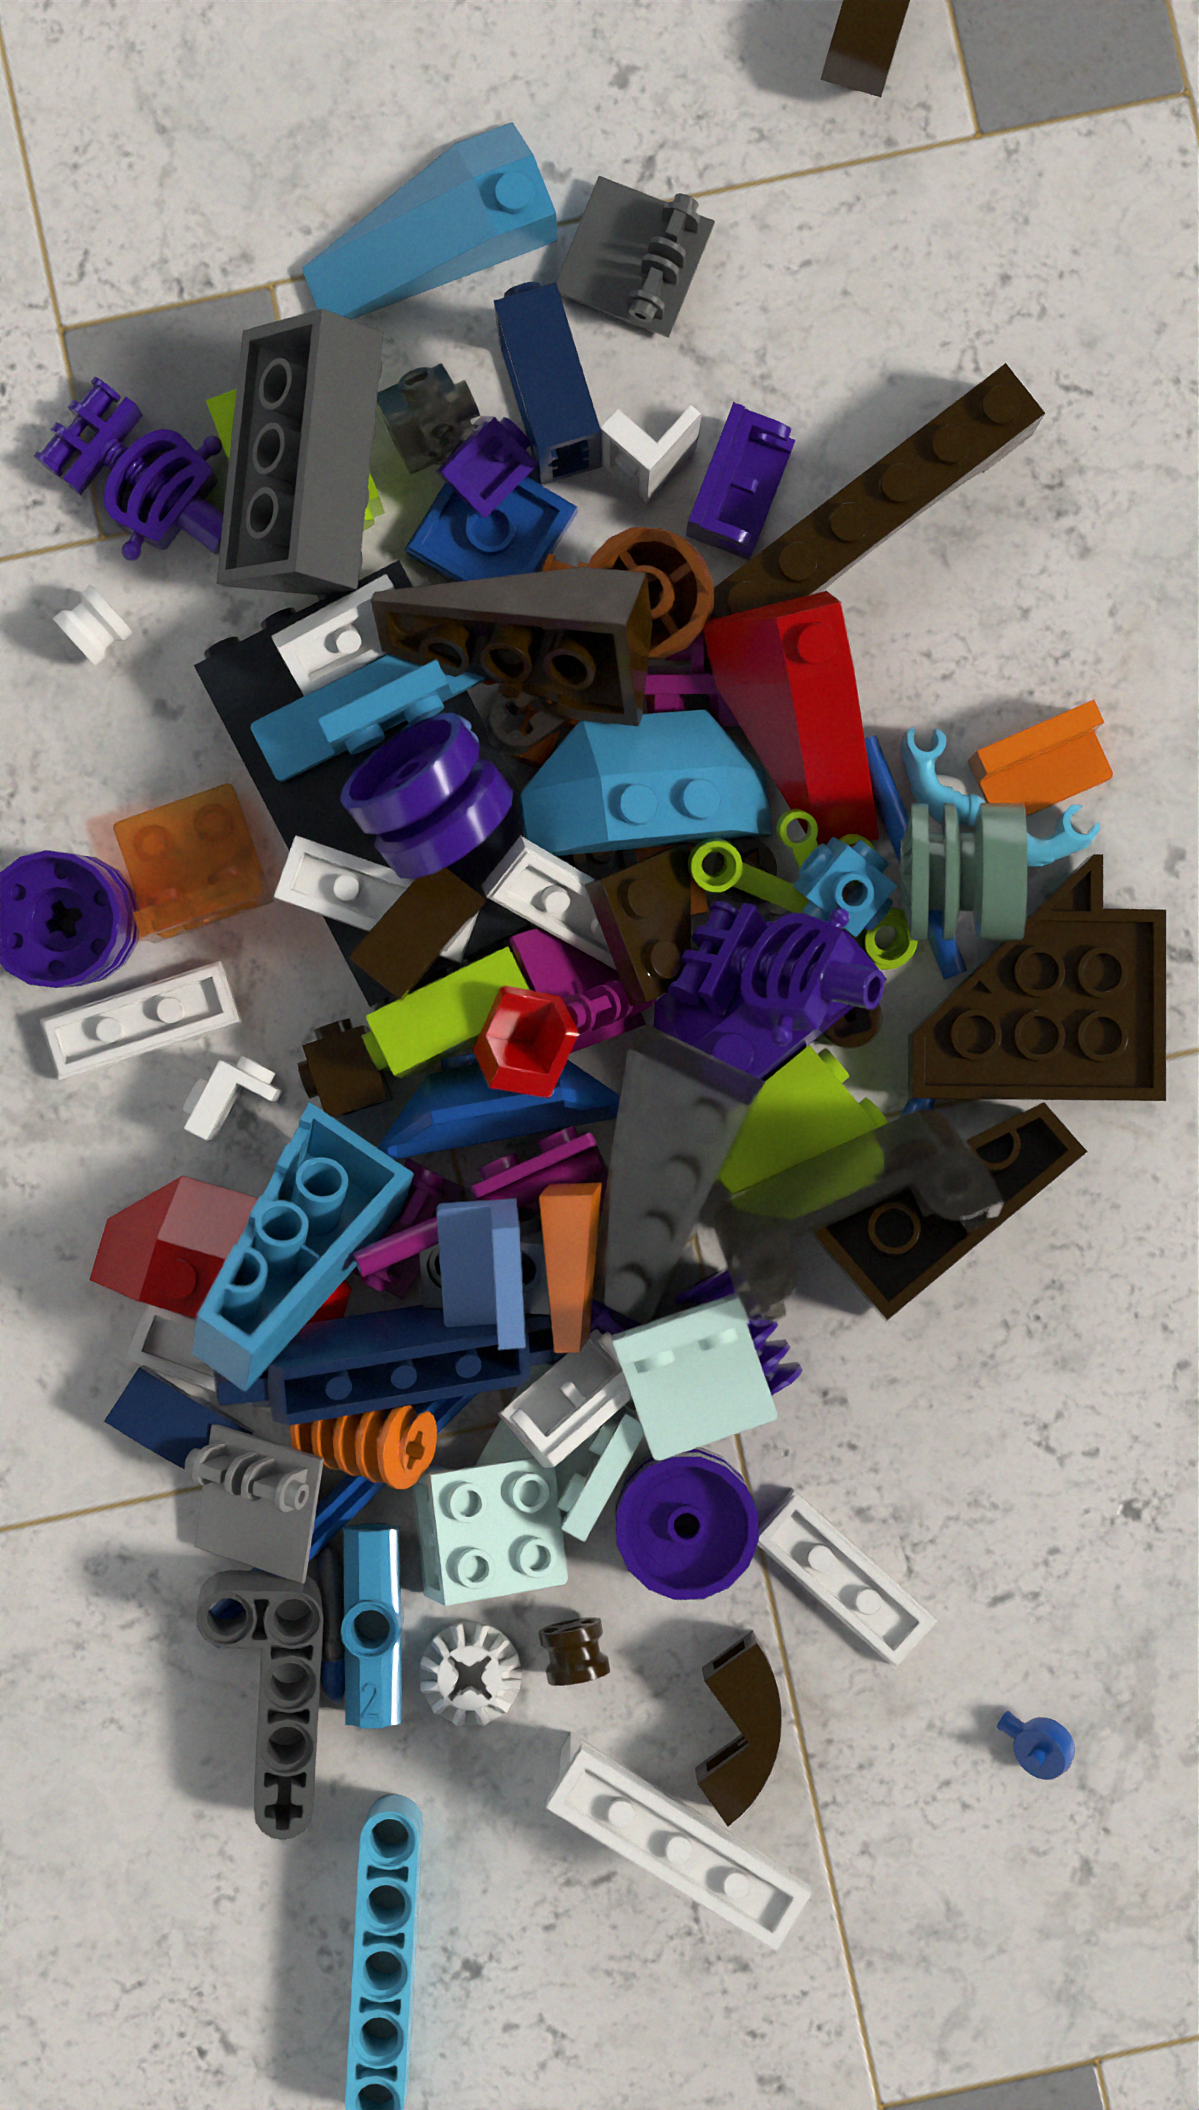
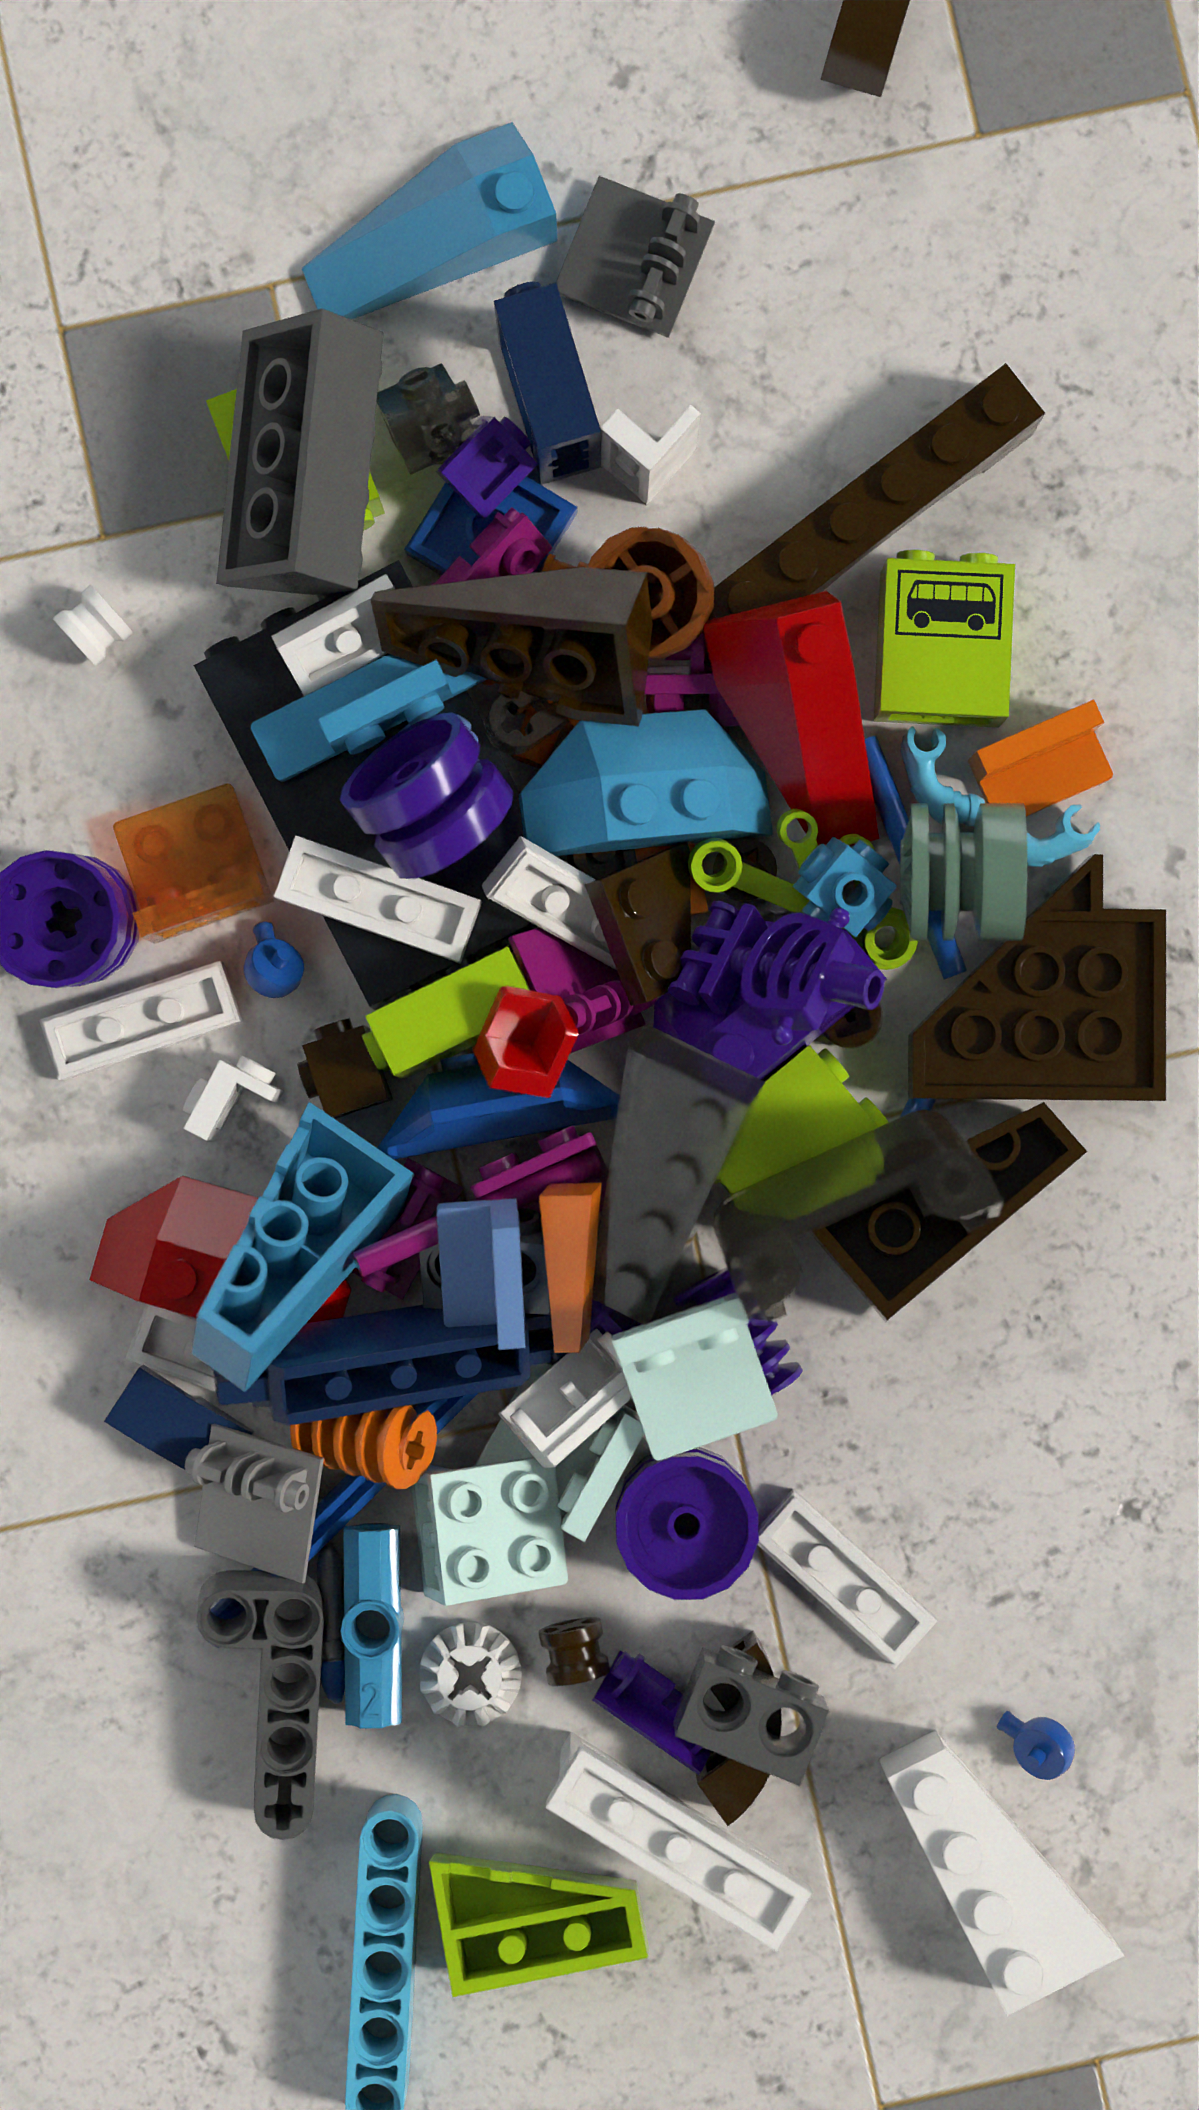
(177, 502): dark purple torso -> none
(272, 964): none -> blue piece
(417, 930): dark brown slope -> none
(505, 548): none -> magenta hinge
(531, 1922): none -> lime wedge
(648, 1705): none -> dark purple hinge
(740, 482): dark purple hinge -> none
(742, 1729): none -> dark grey brick
(944, 640): none -> lime brick
(1007, 1896): none -> white wedge

